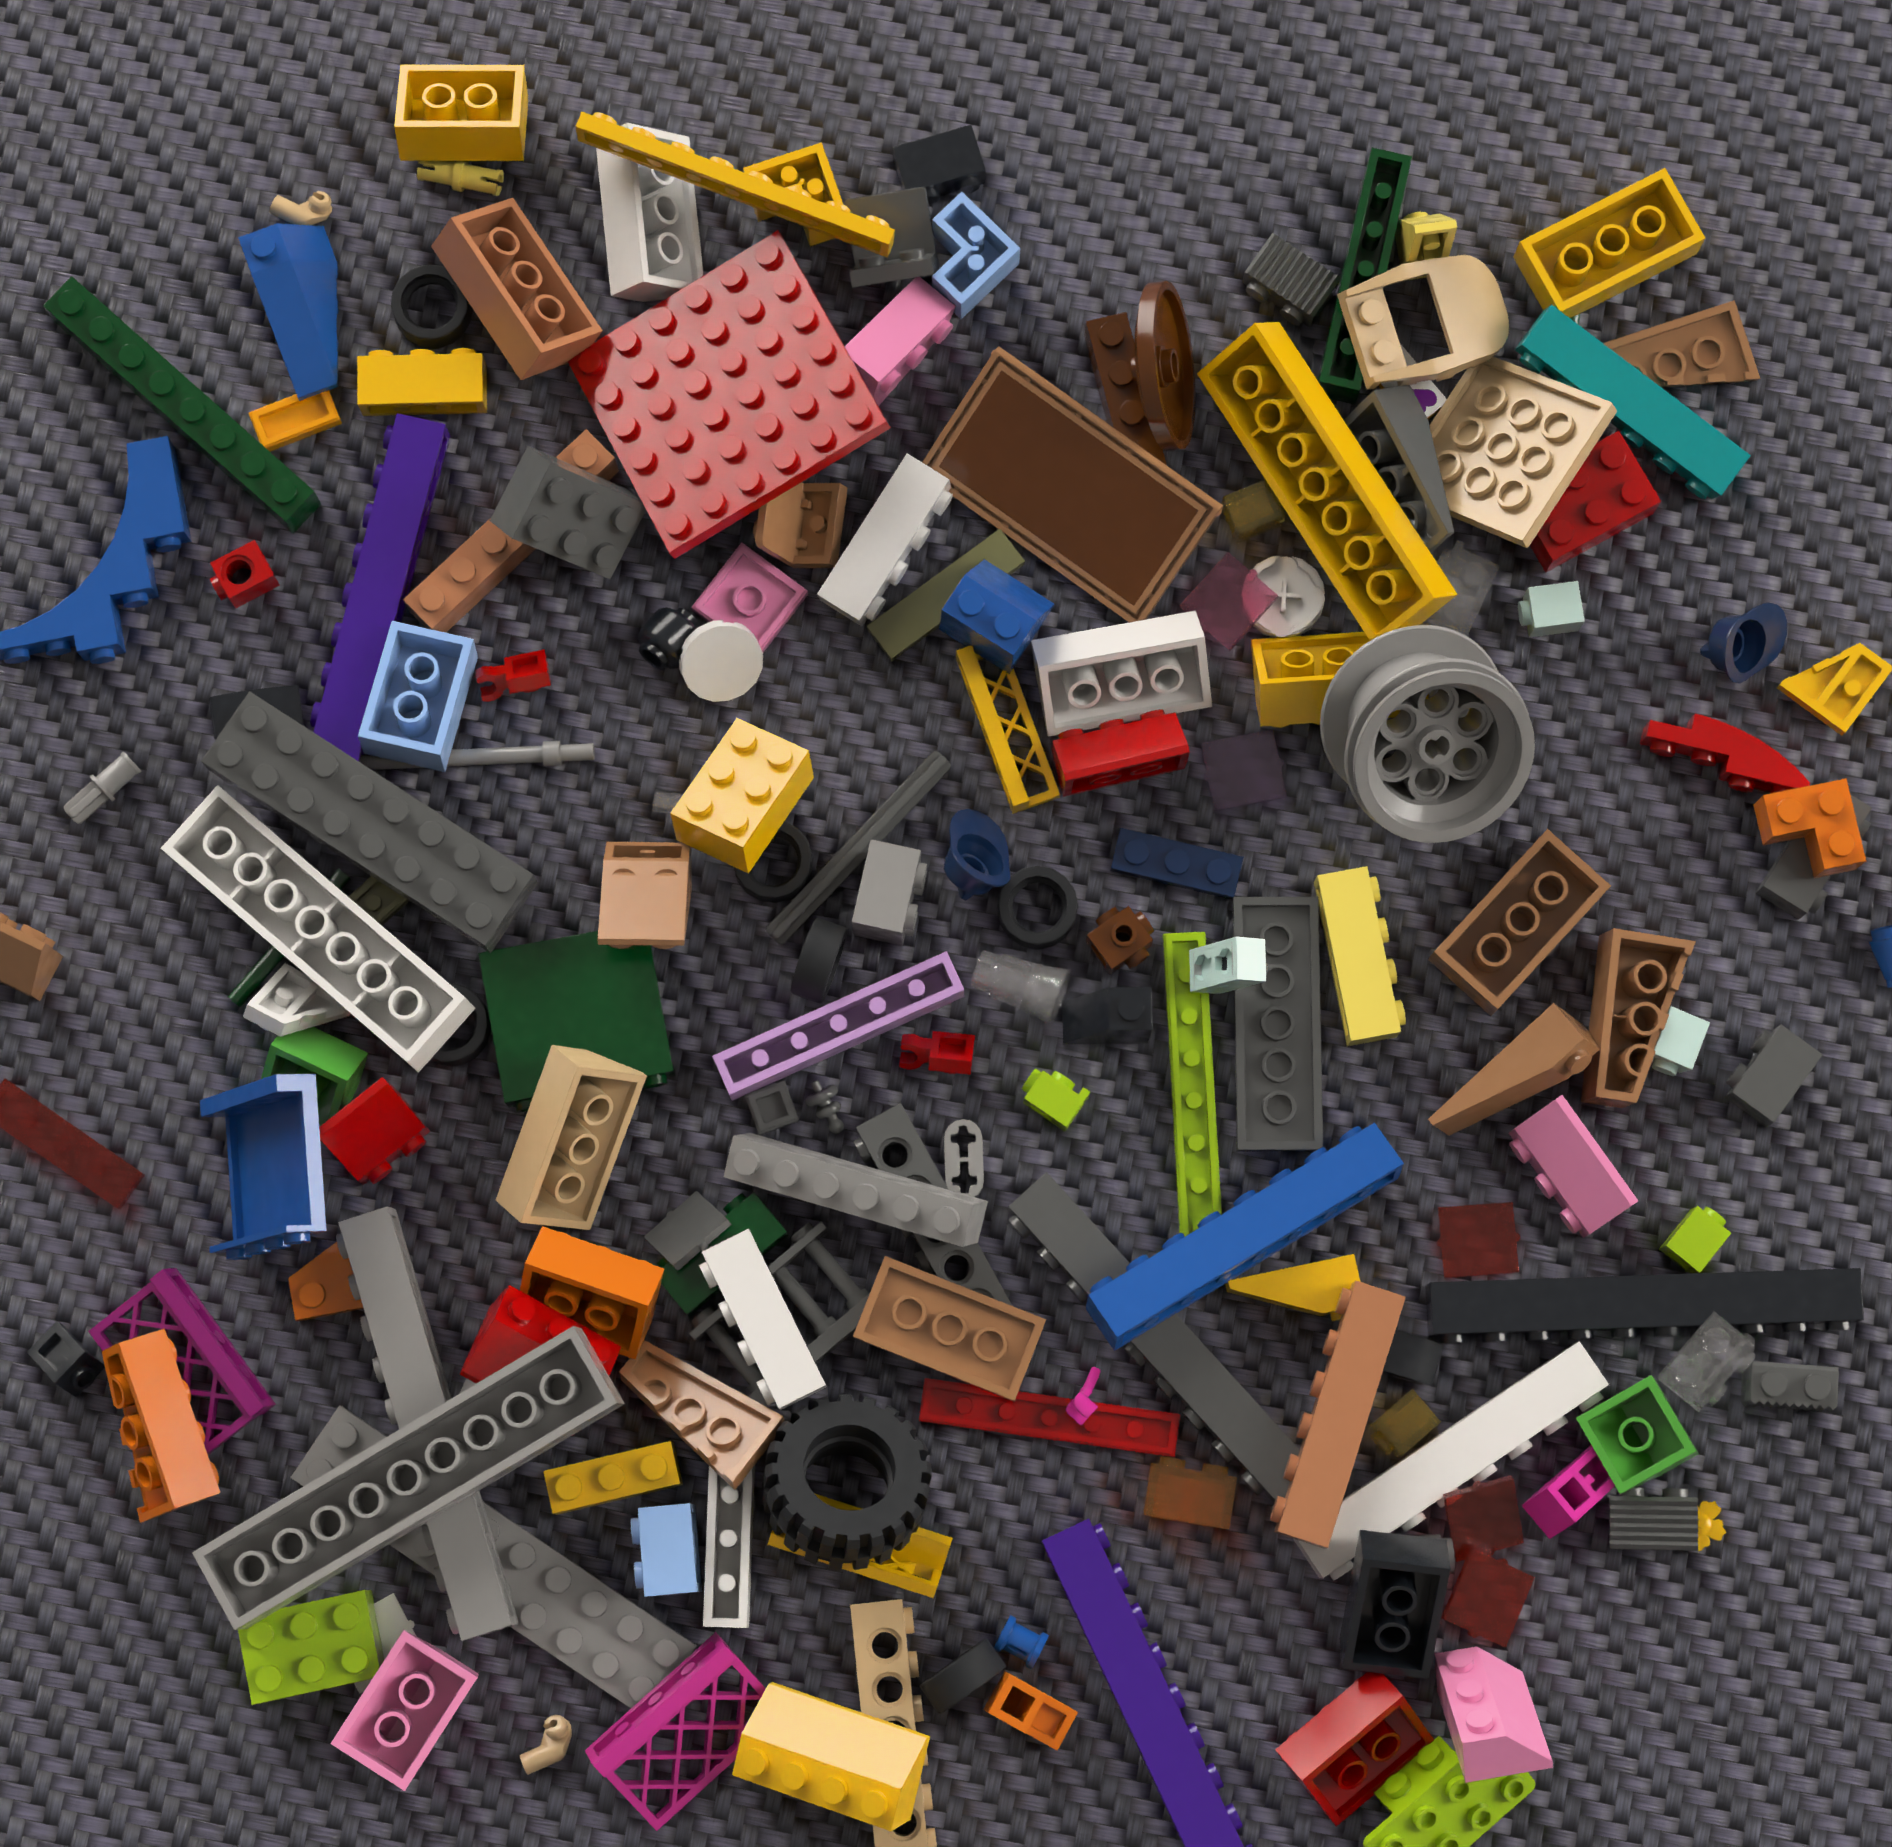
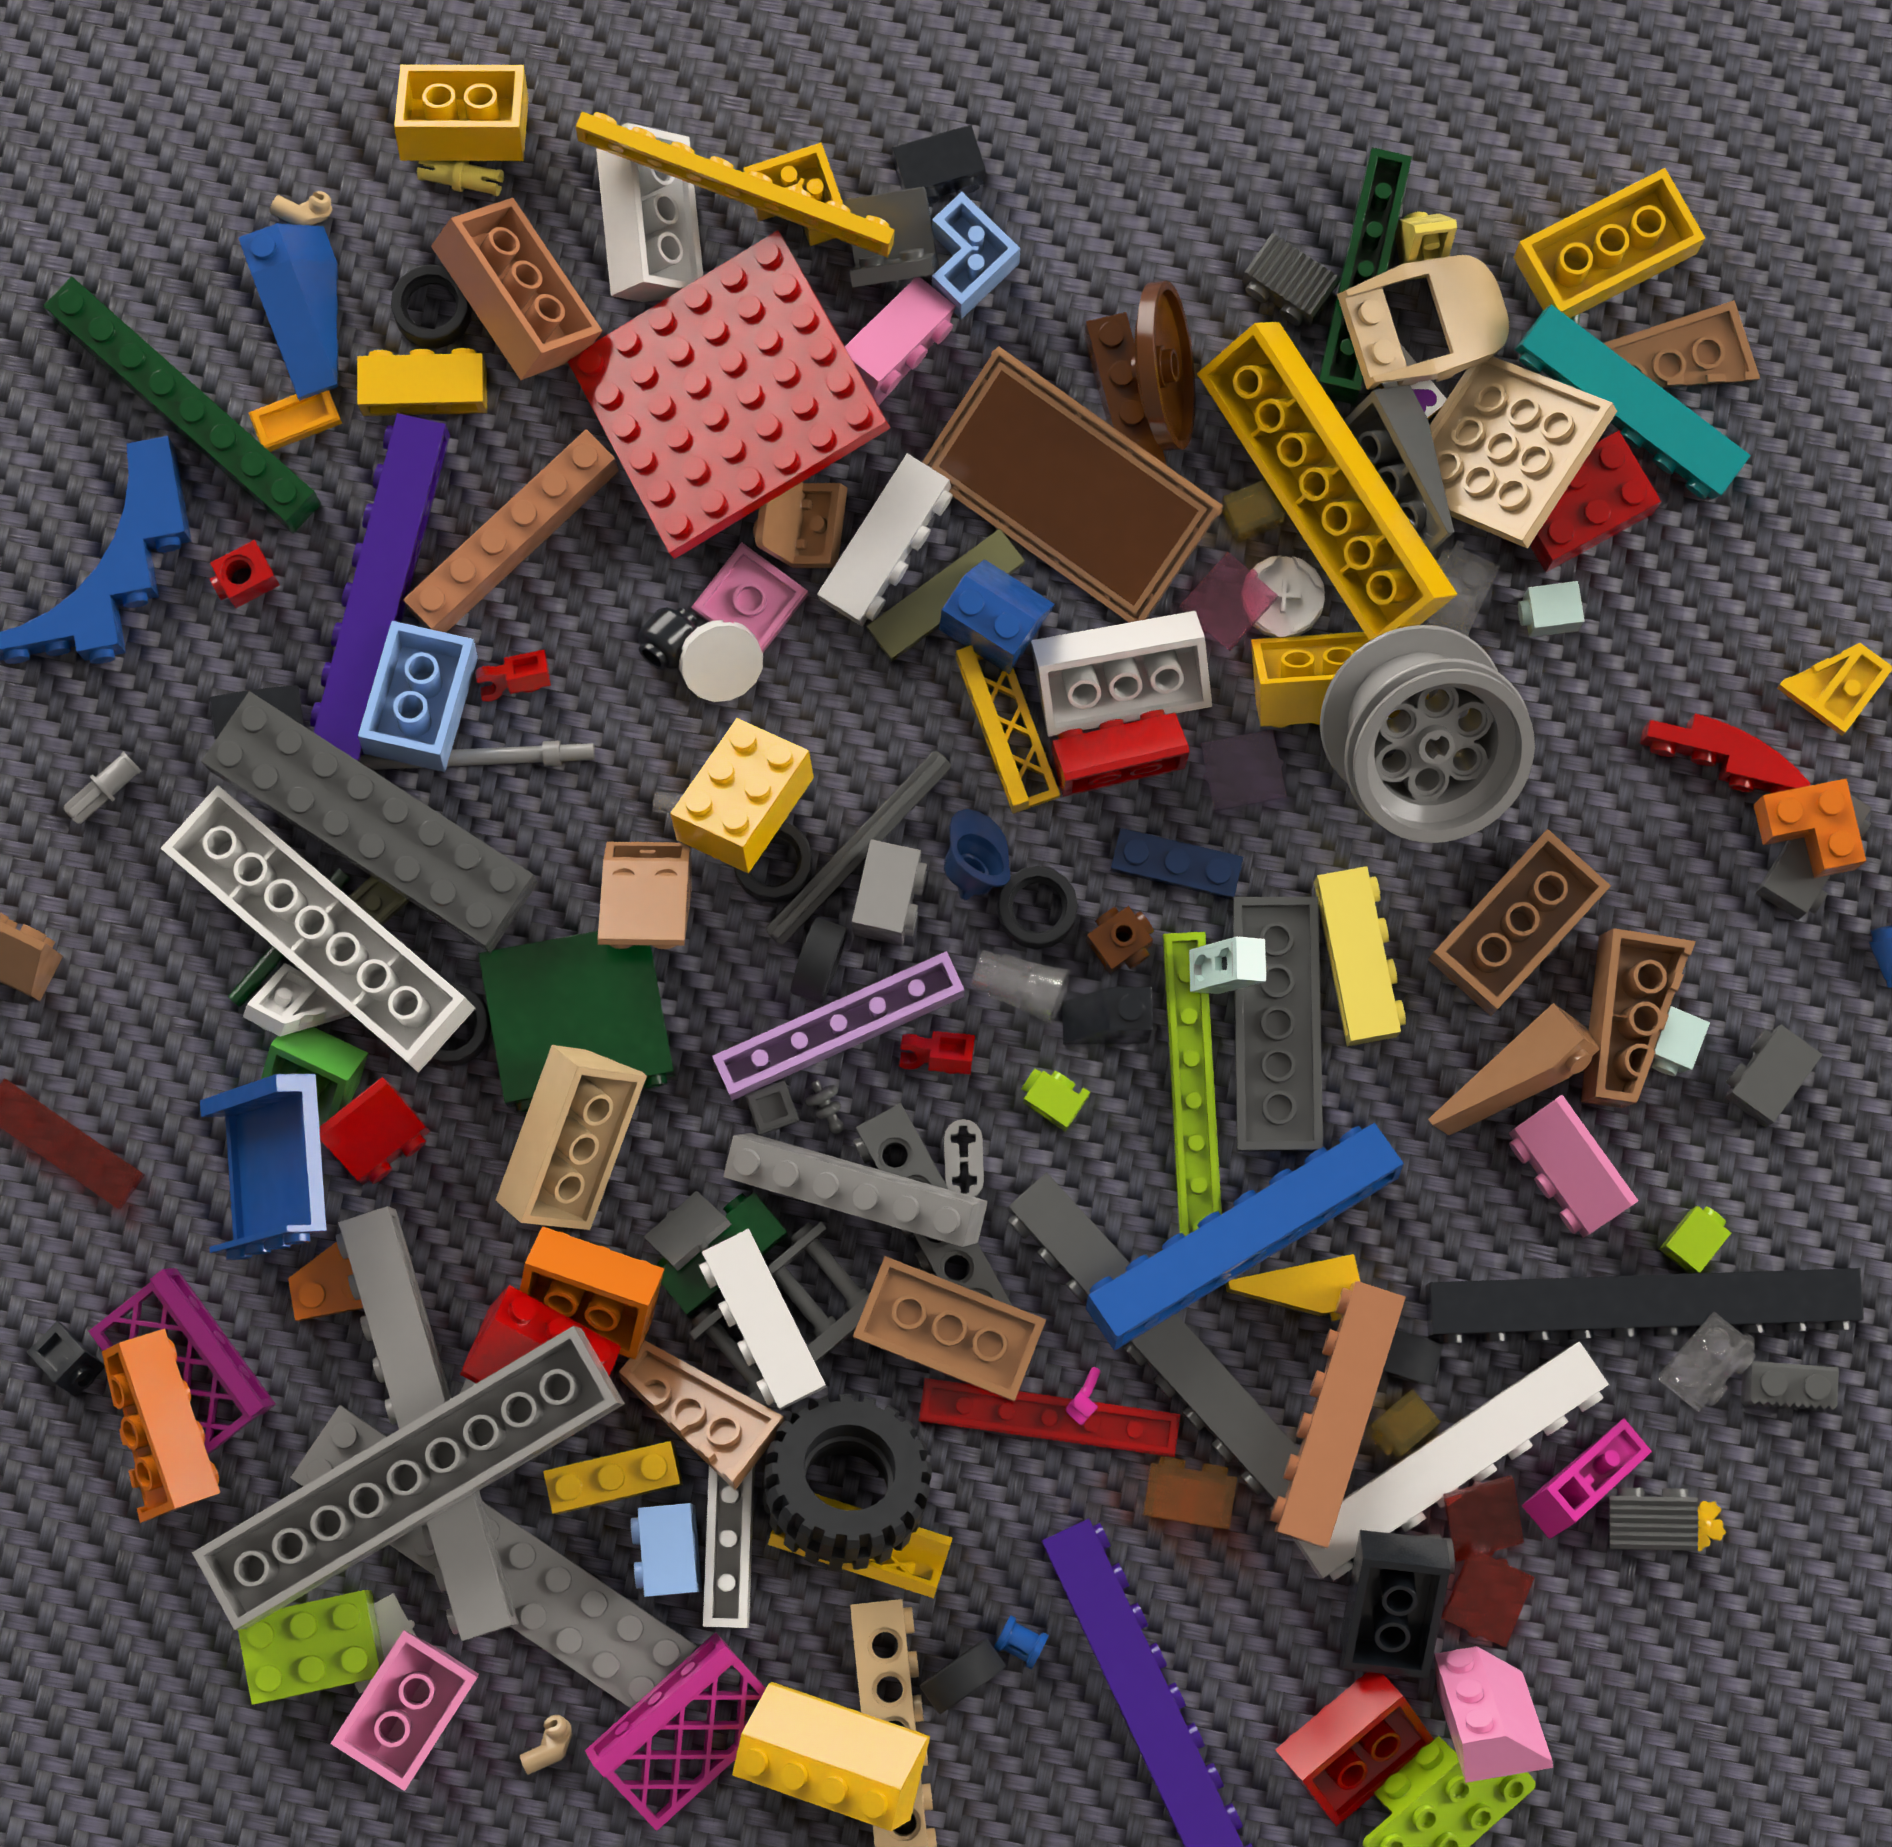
(568, 512): dark grey brick -> none
(1030, 1710): orange brick -> none
(1478, 1240): clear red piece -> none
(1637, 1435): bright green slope -> none
(1747, 641): dark blue piece -> none

